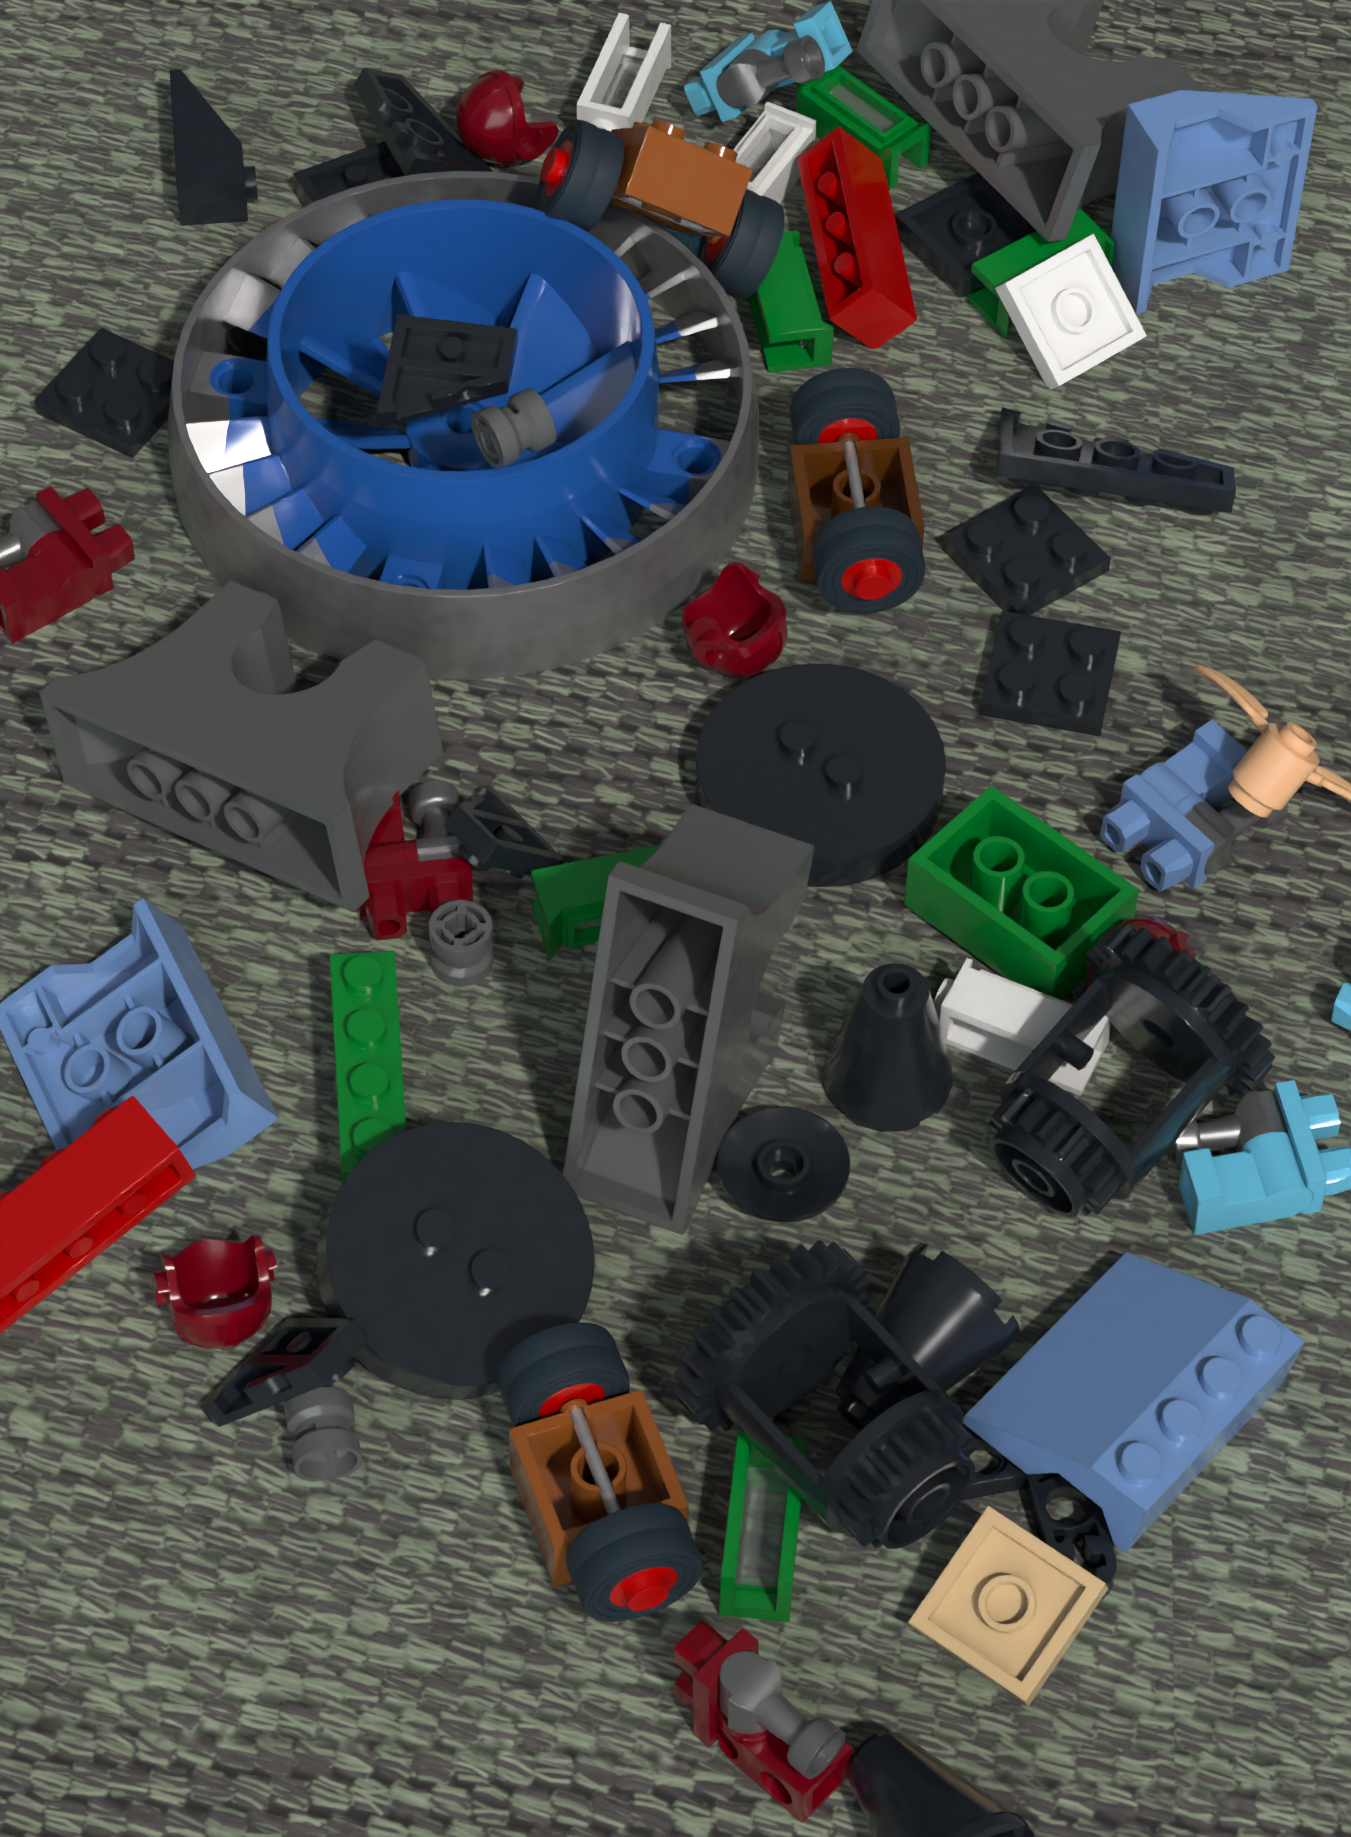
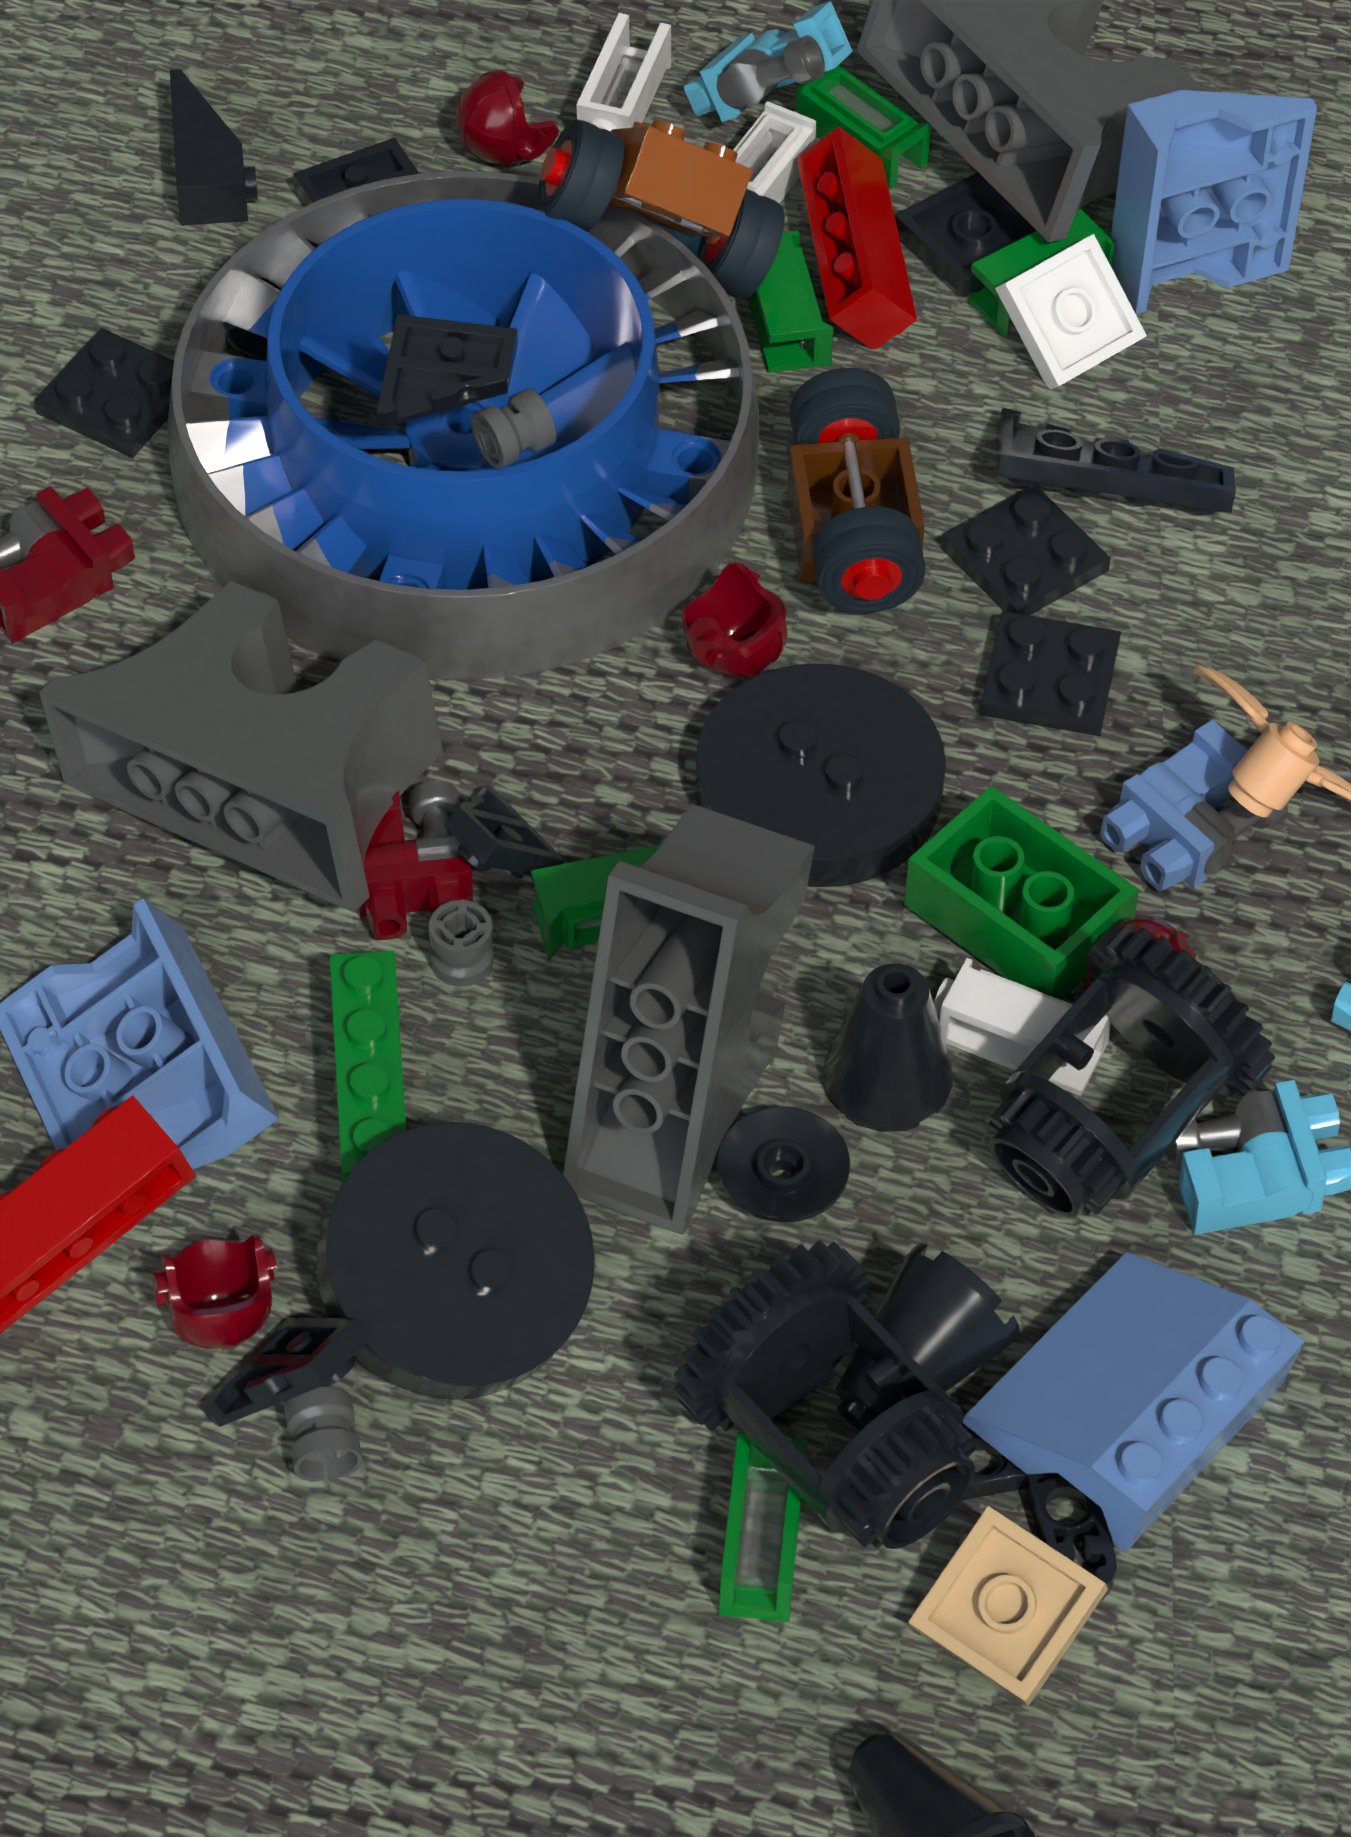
(412, 127): black wing -> none
(596, 1475): brick -> none
(742, 1706): hips -> none

